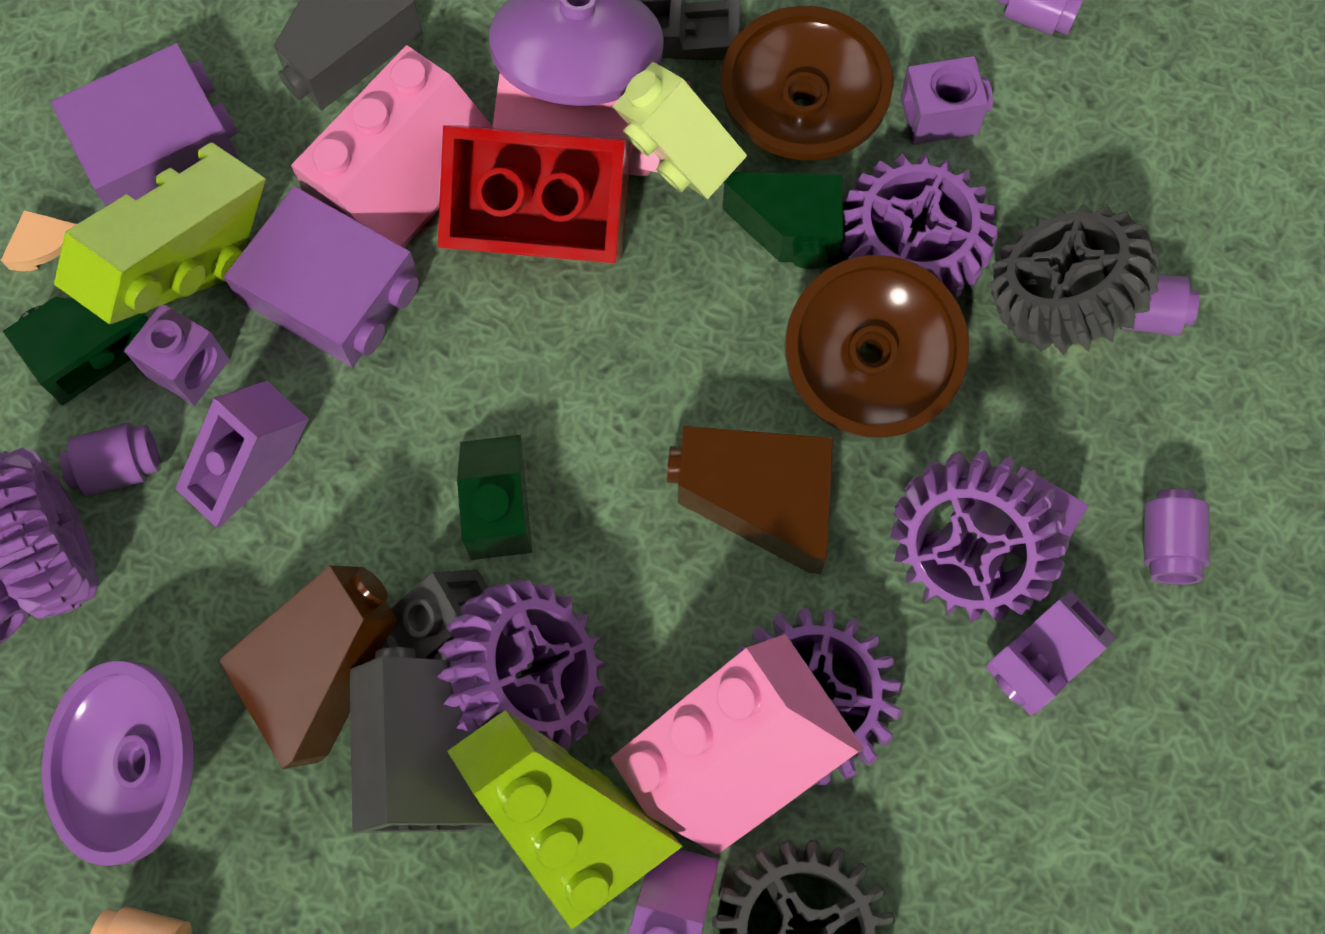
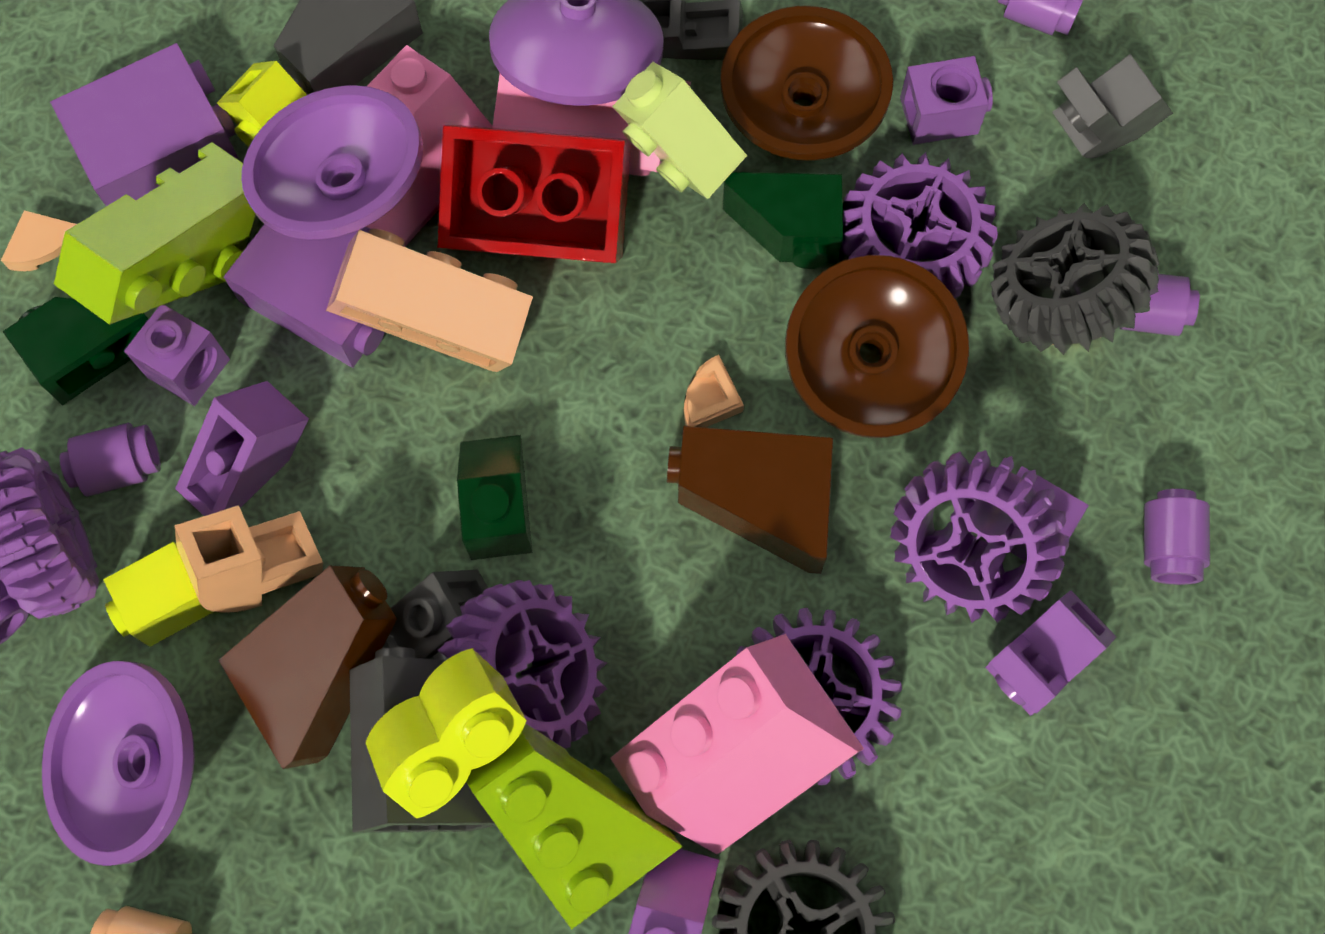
(153, 597): none -> neon yellow brick
(239, 563): none -> light nougat brick
(258, 97): none -> neon yellow brick
(332, 162): none -> medium lavender dish
(430, 300): none -> light nougat brick
(437, 738): none -> neon yellow brick
(711, 395): none -> light nougat tile
(1110, 109): none -> dark grey brick

